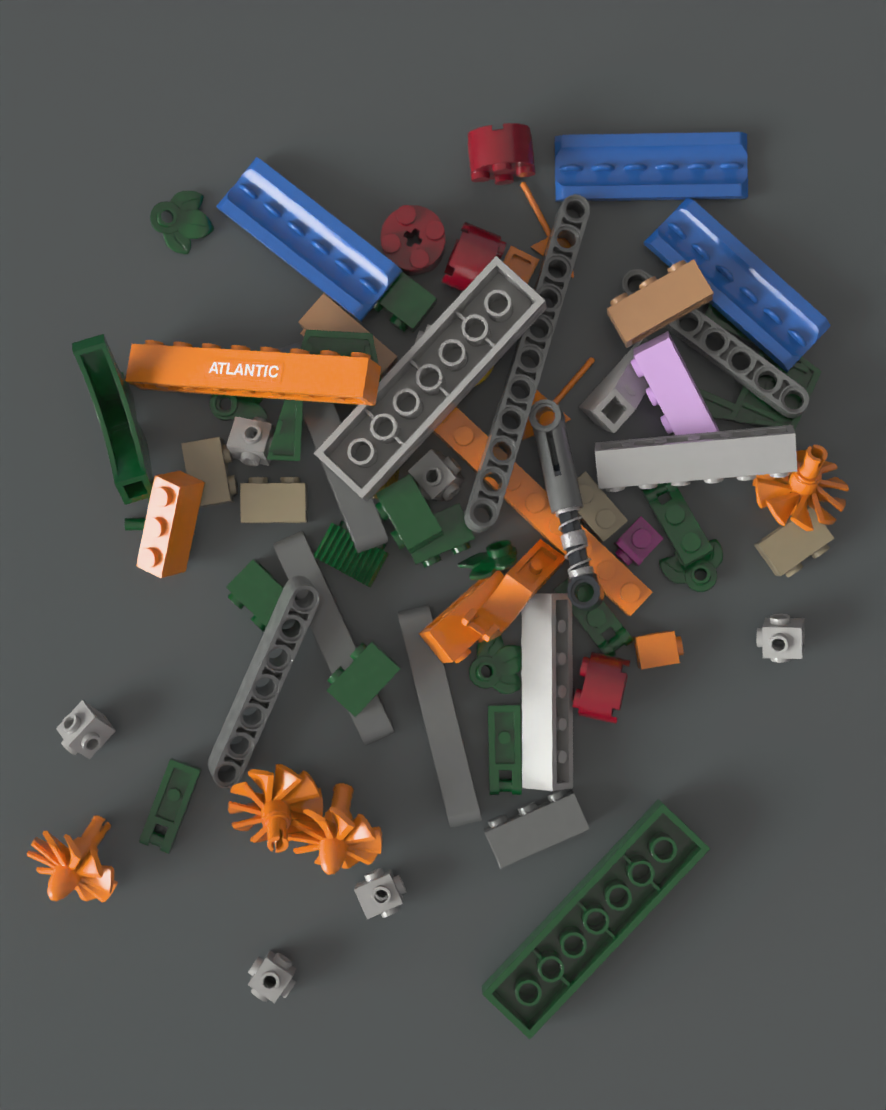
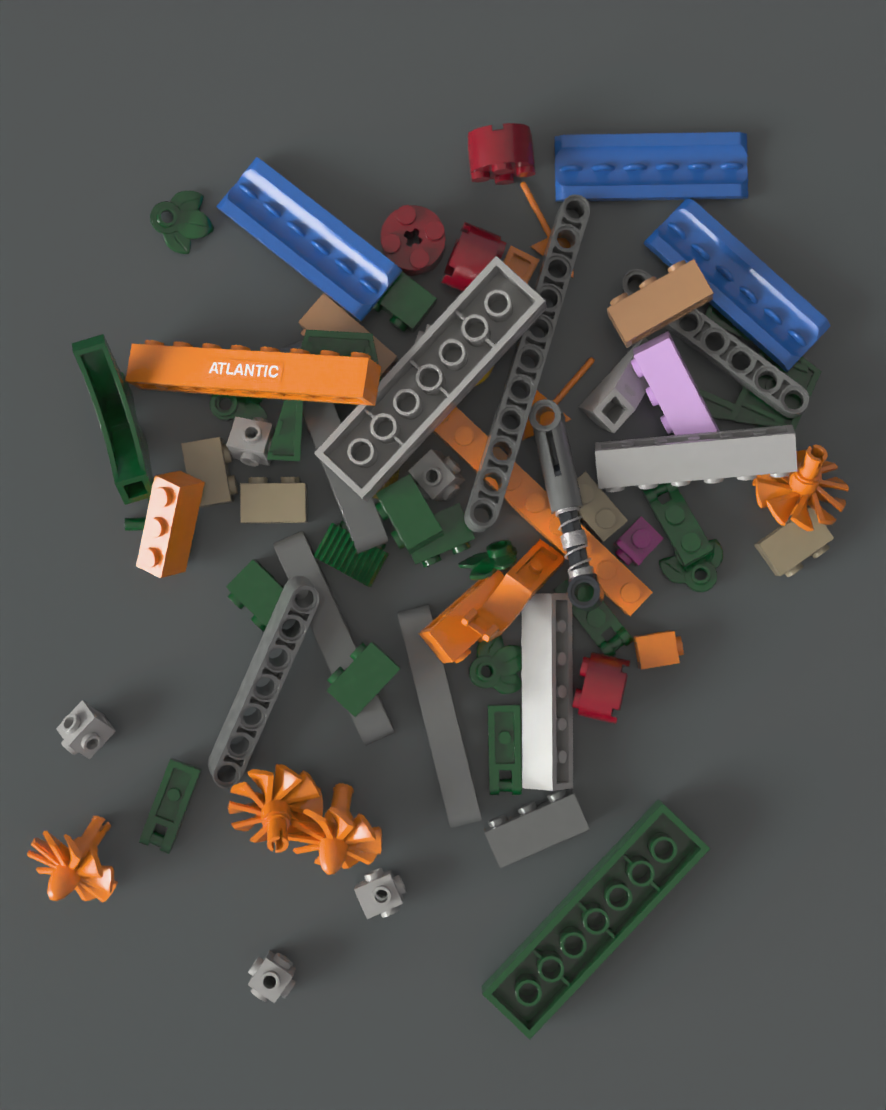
(782, 638): light grey brick -> none

